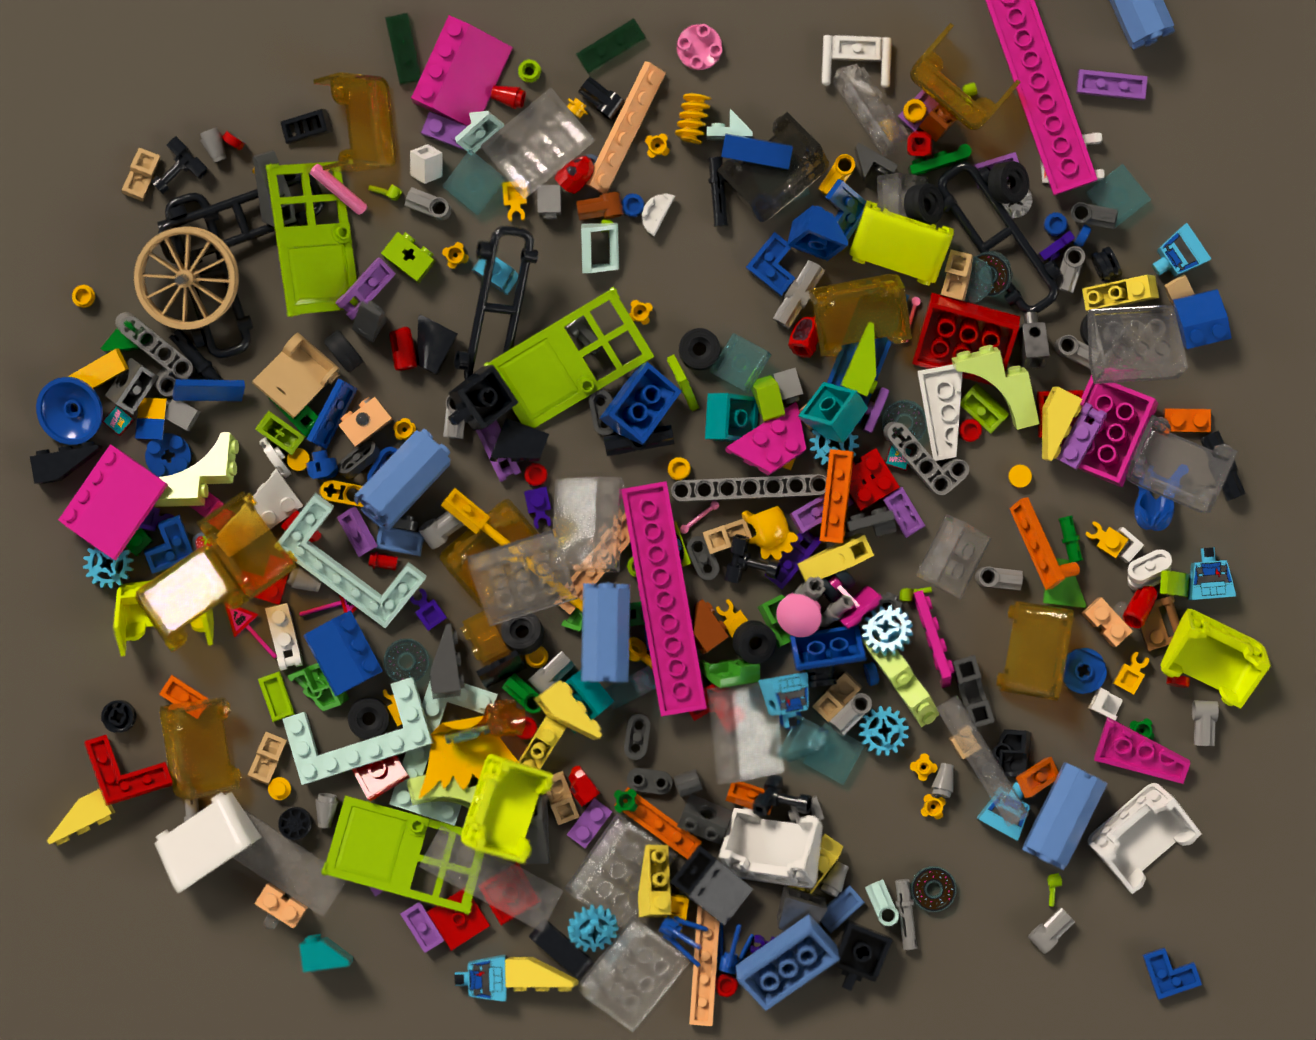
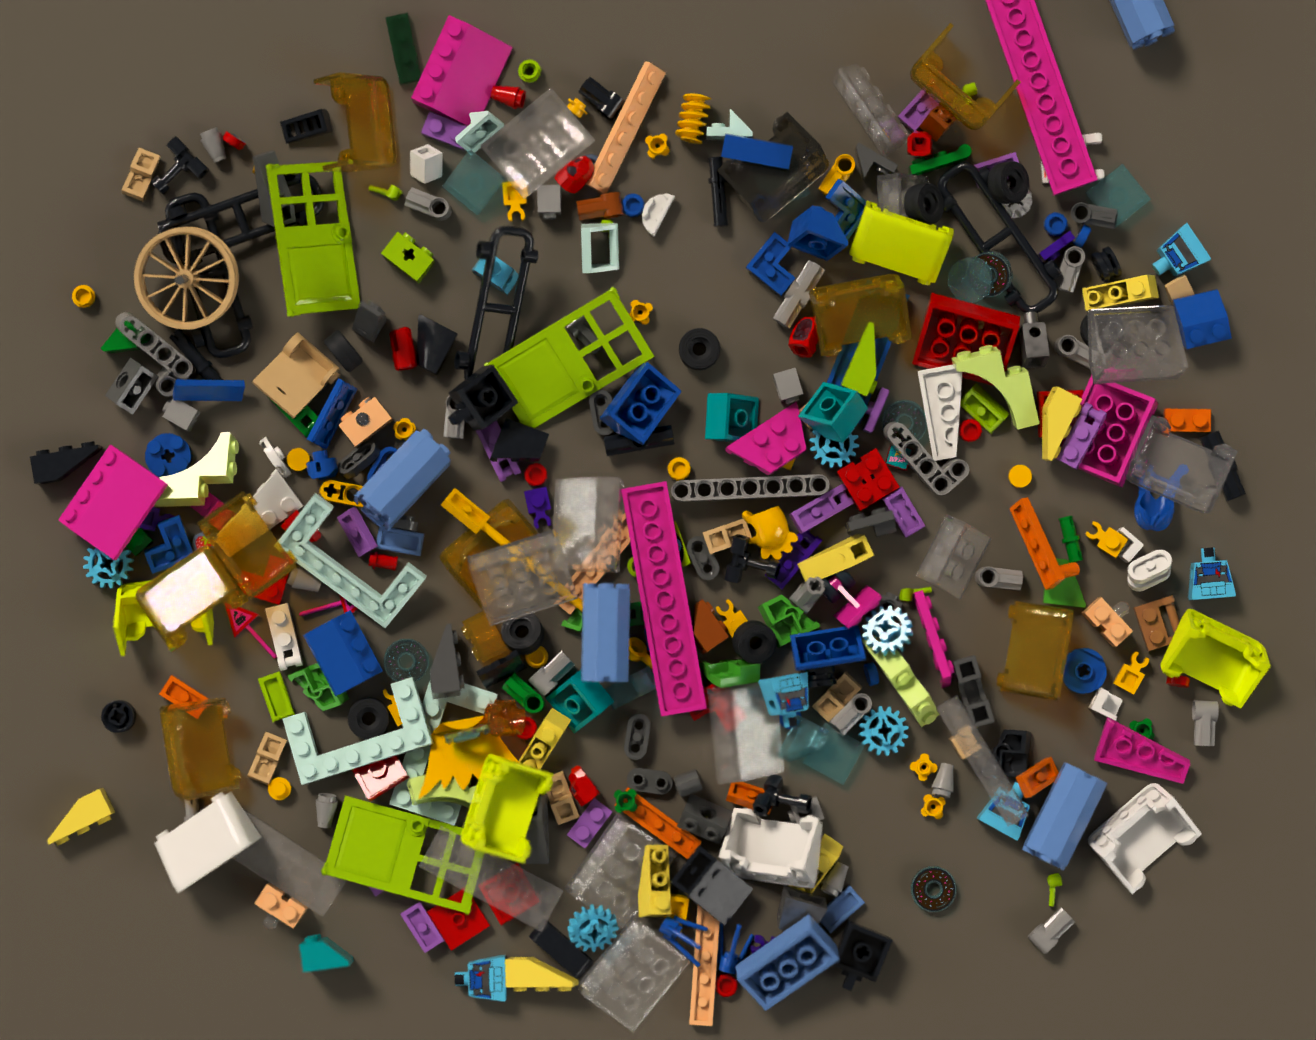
(59, 417): blue dish -> none
(102, 369): yellow tile -> none
(118, 420): tile -> none
(120, 787): red plate -> none
(151, 419): sticker -> none
(280, 432): lime slope -> none
(295, 823): black wheel -> none
(338, 189): bright pink axle -> none
(366, 287): medium lavender plate -> none
(429, 612): dark purple plate -> none
(437, 530): light grey piece -> none
(454, 261): yellow plate -> none
(563, 708): light yellow slope -> none
(610, 46): clear green tile -> none
(682, 382): lime tile -> none
(685, 528): bright pink hinge -> none
(699, 47): bright pink dish -> none
(740, 363): clear light blue tile -> none
(768, 398): lime slope -> none
(799, 615): bright pink dish -> none
(836, 496): orange plate -> none
(836, 610): light grey pin -> none
(856, 49): white plate -> none
(881, 900): light aqua piece -> none
(905, 909): light grey pin -> none
(914, 111): yellow tile -> none
(915, 302): hinge -> none
(958, 275): tan slope -> none
(1111, 84): medium lavender plate -> none
(1140, 607): red arm -> none
(1168, 980): blue plate -> none
(1174, 583): lime slope -> none

